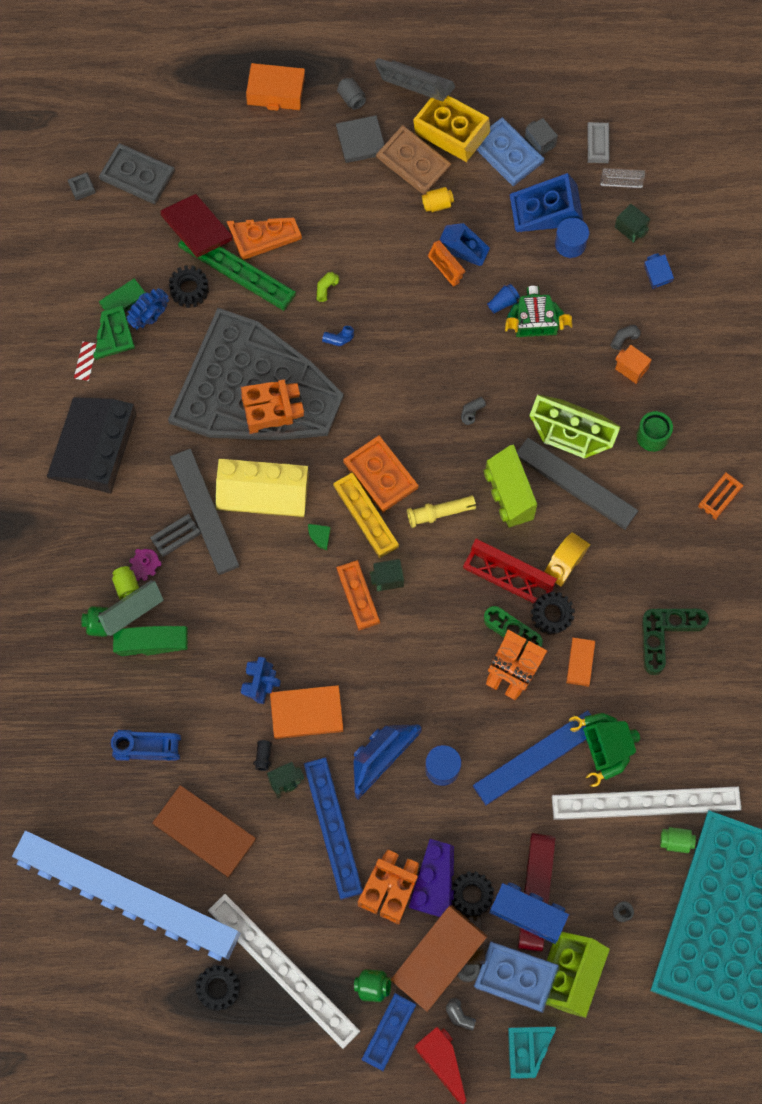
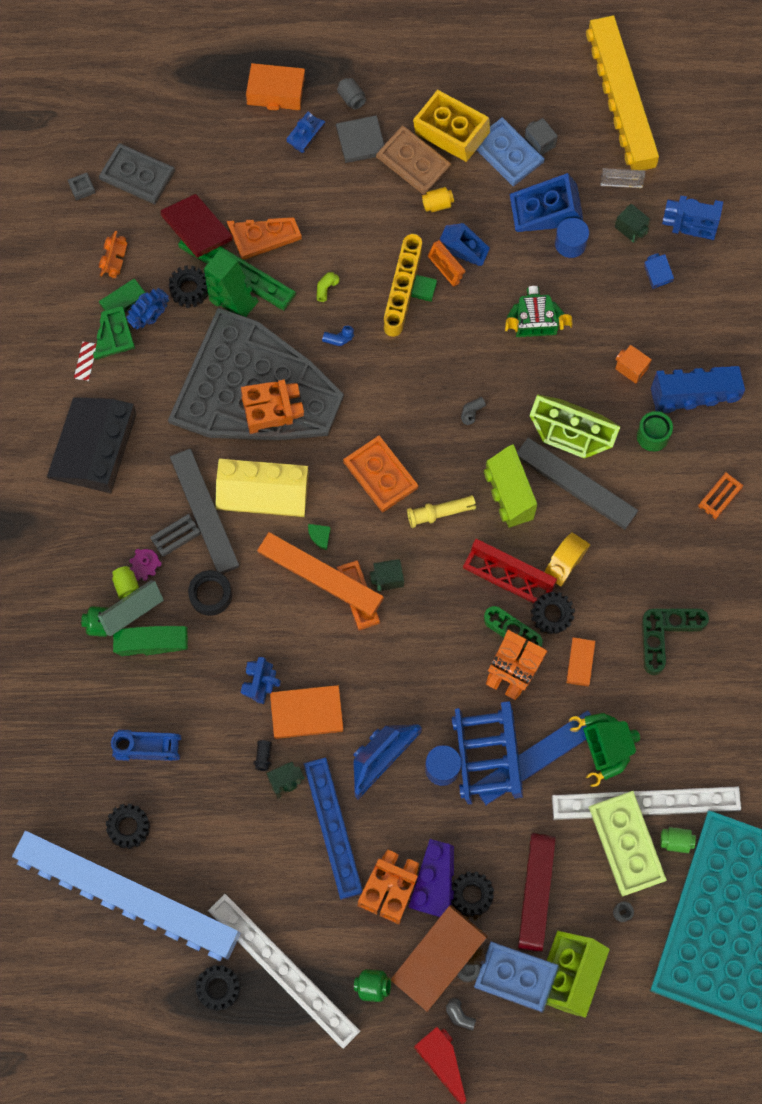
(114, 247): none -> orange hinge
(128, 812): none -> black tyre
(204, 831): dark orange tile -> none
(205, 576): none -> black tyre
(227, 285): none -> green wedge
(305, 132): none -> blue hips
(320, 574): none -> orange tile
(366, 515): yellow plate -> none
(388, 1032): blue tile -> none
(402, 294): none -> yellow beam
(414, 79): dark grey fence -> none
(424, 288): none -> green tile
(504, 298): blue cone -> none
(509, 761): none -> blue fence
(527, 1050): teal wing -> none
(529, 912): blue brick -> none
(598, 142): light grey tile -> none
(622, 94): none -> yellow brick
(623, 333): dark grey arm -> none
(627, 843): none -> yellowish green tile
(693, 217): none -> blue hips
(696, 388): none -> blue wedge

